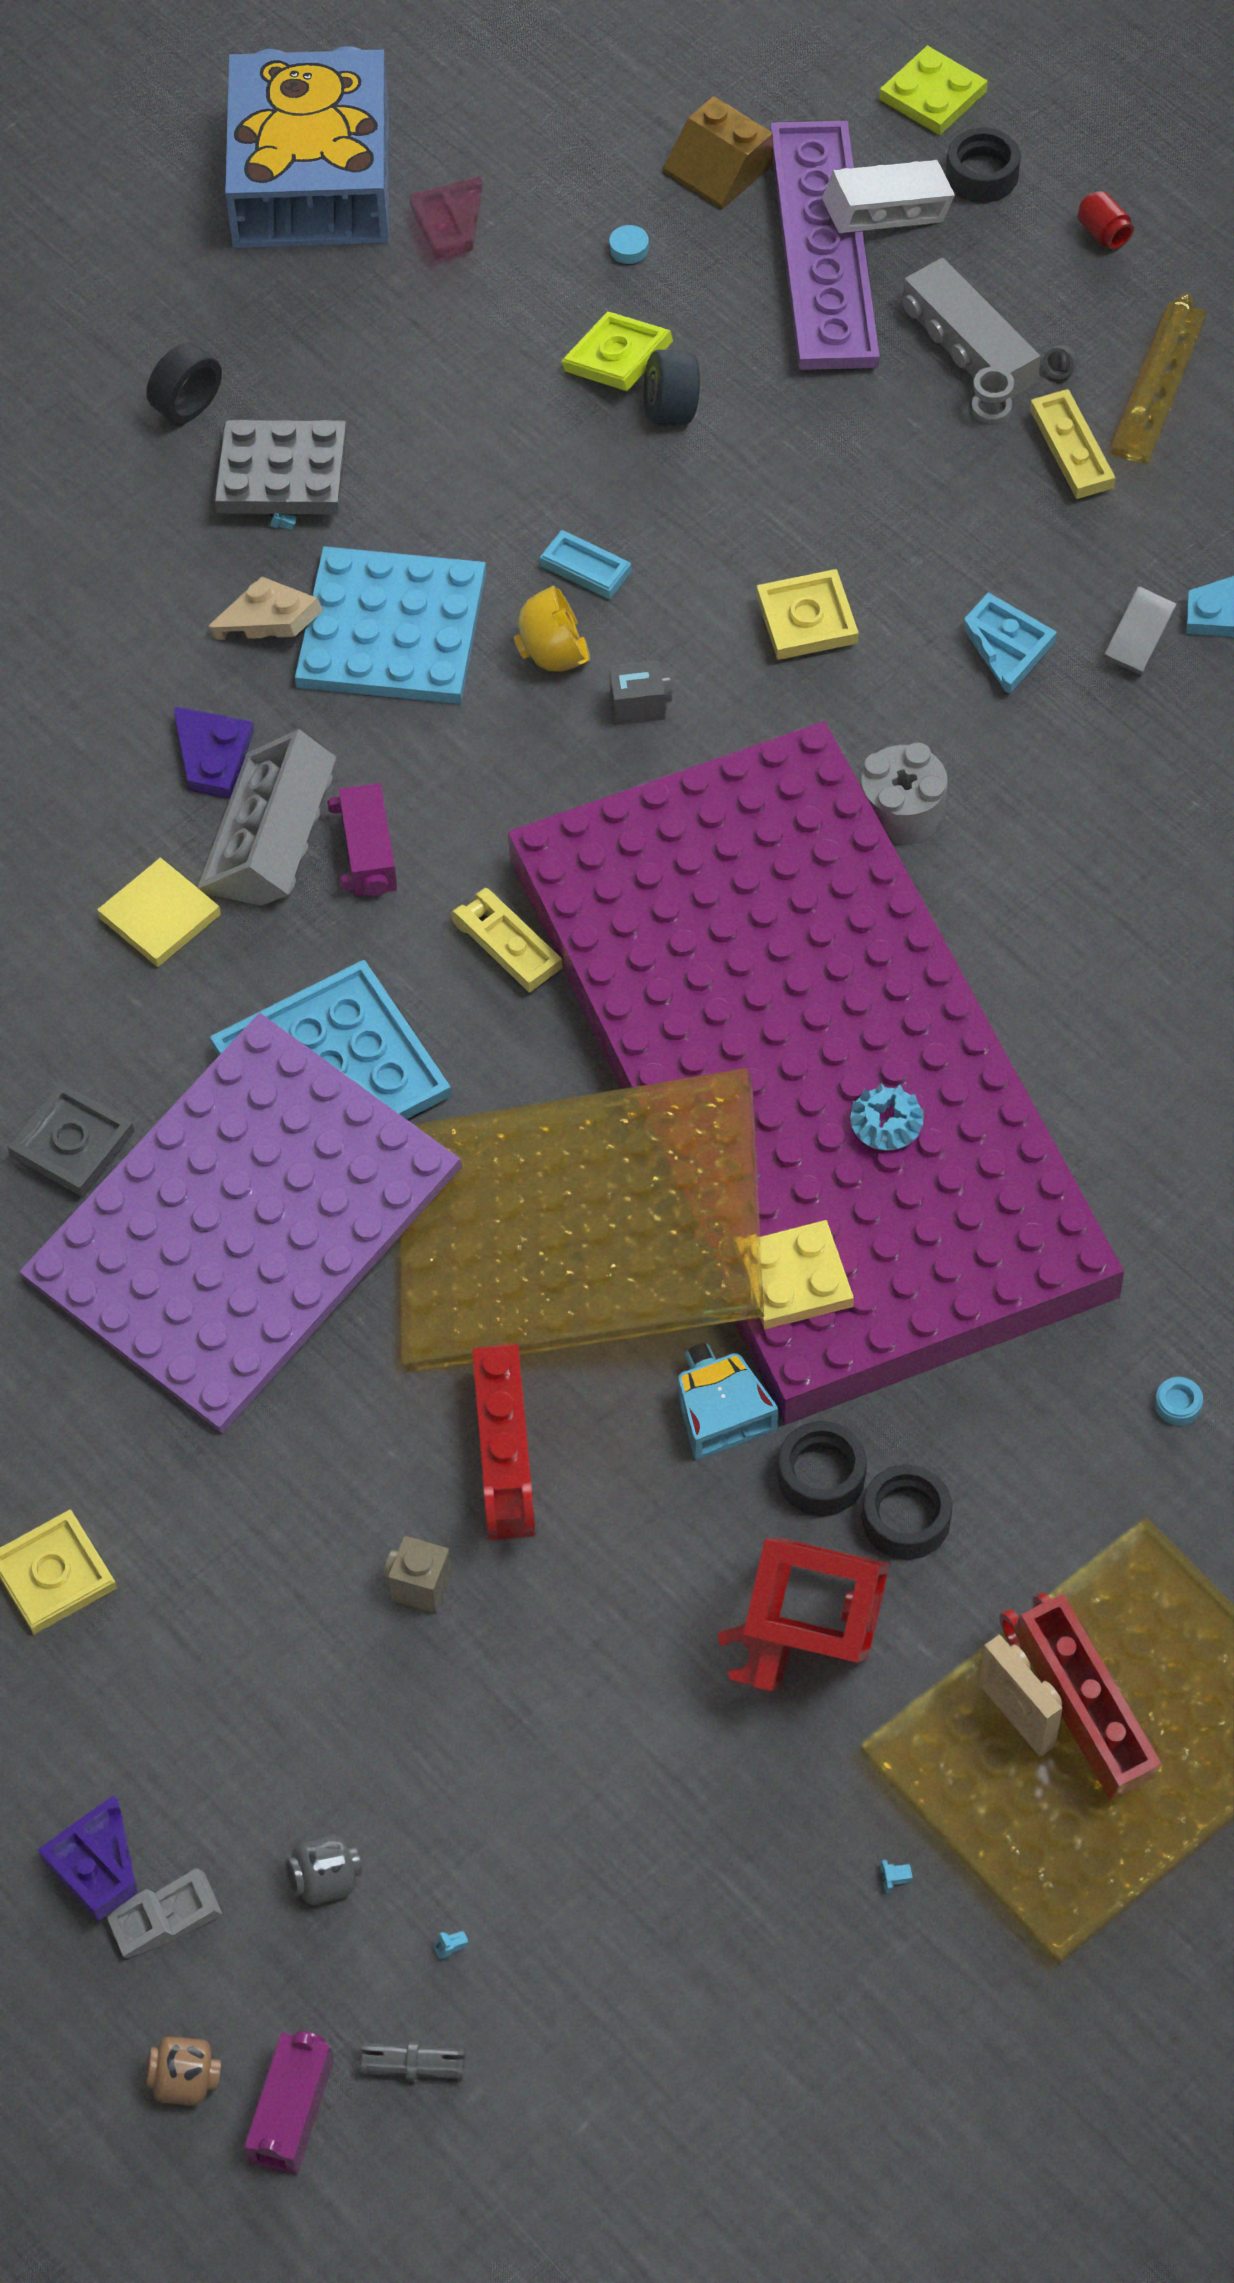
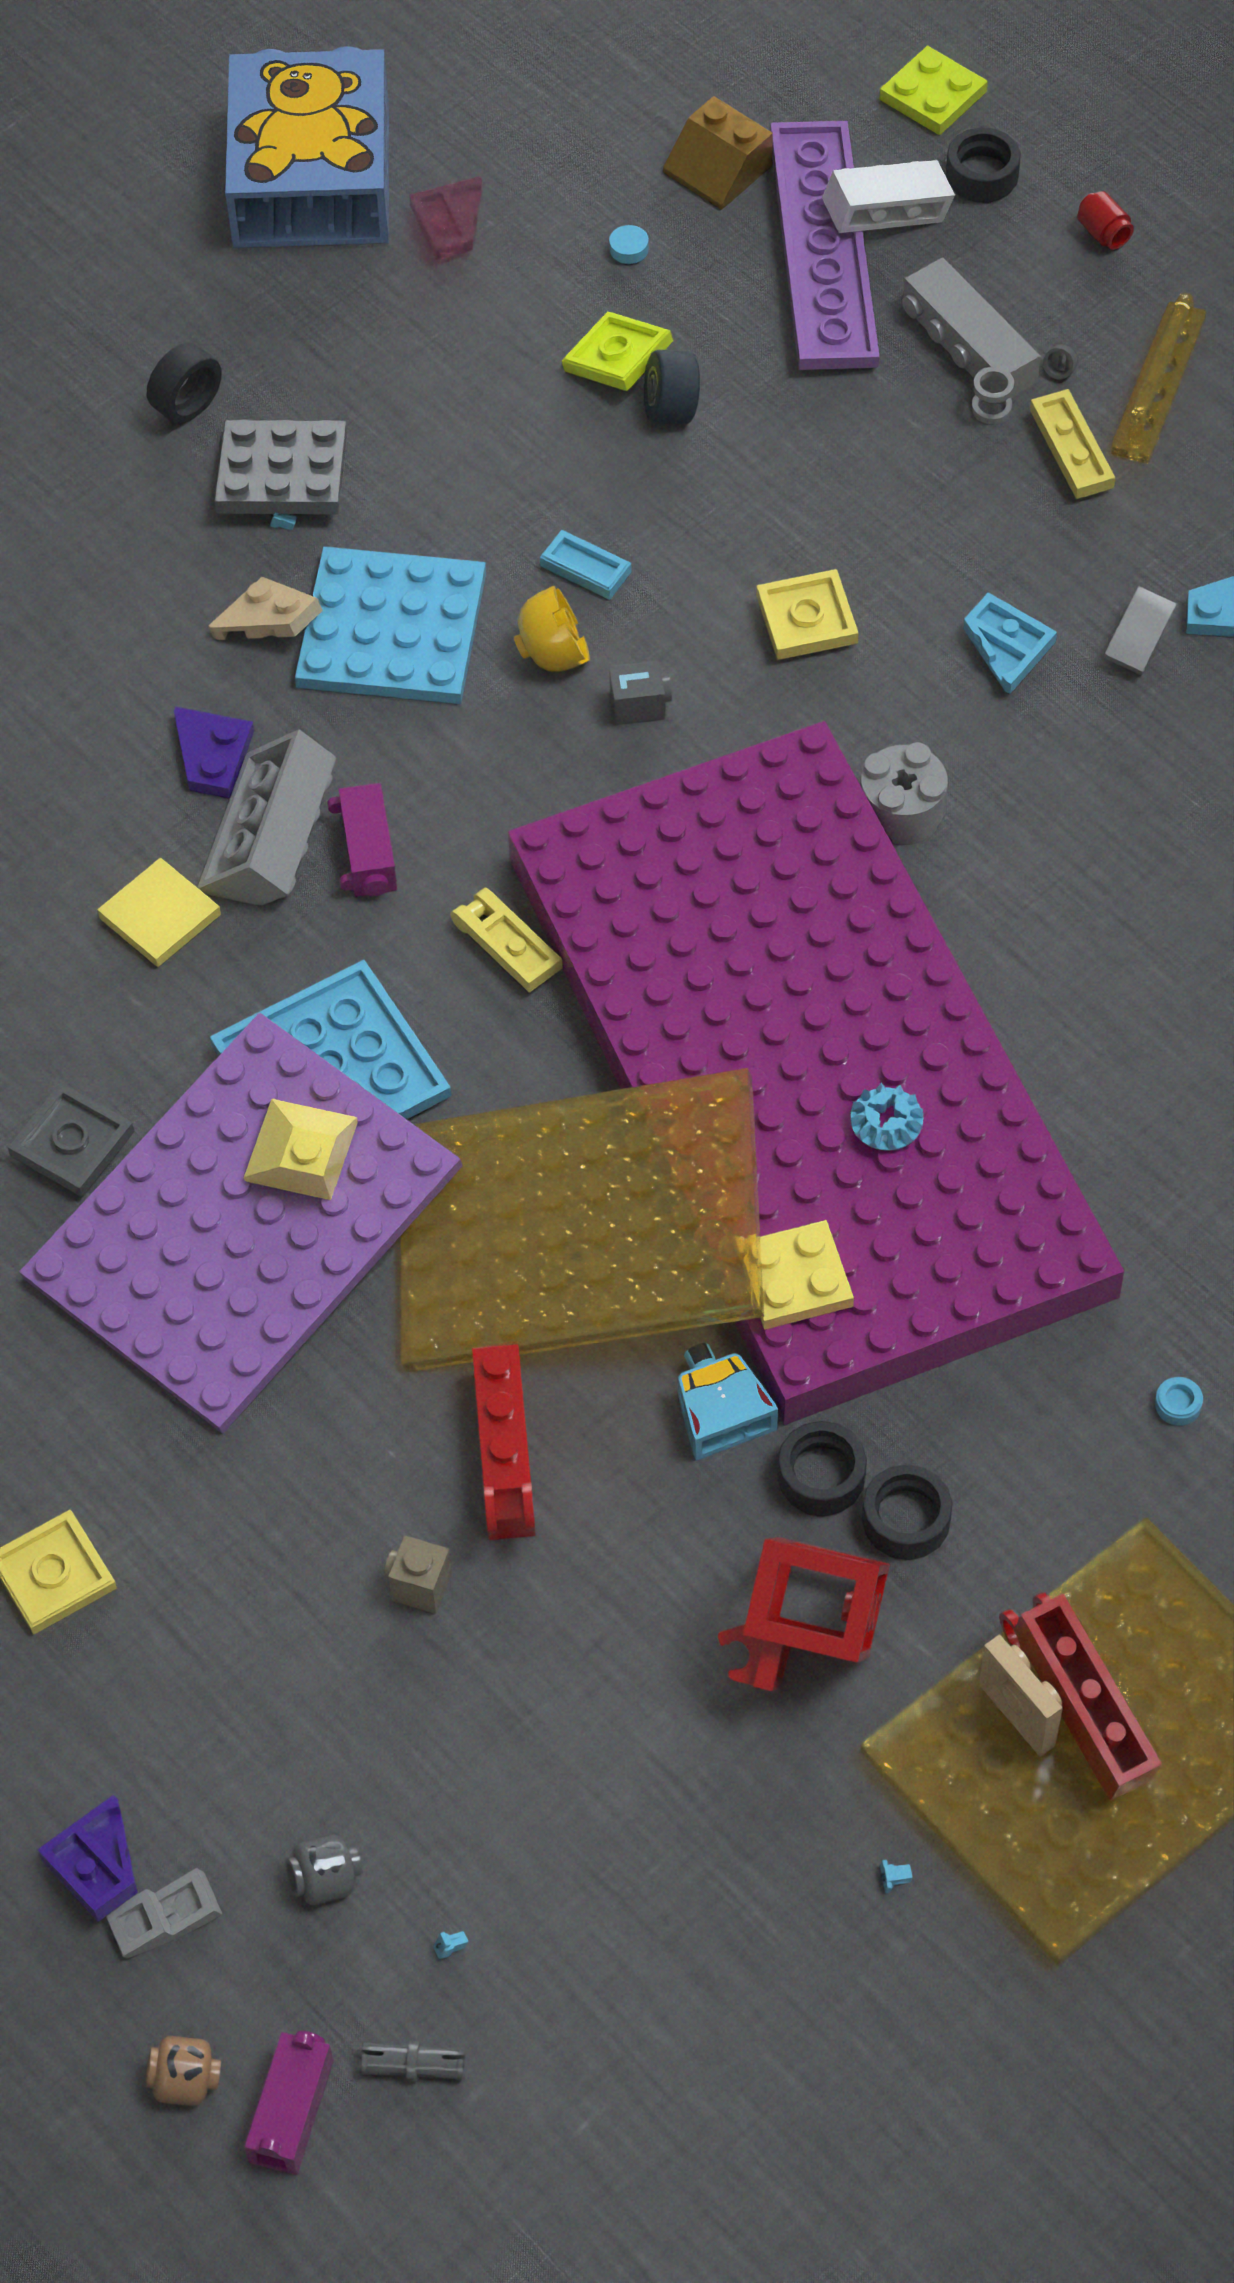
(301, 1149): none -> light yellow slope

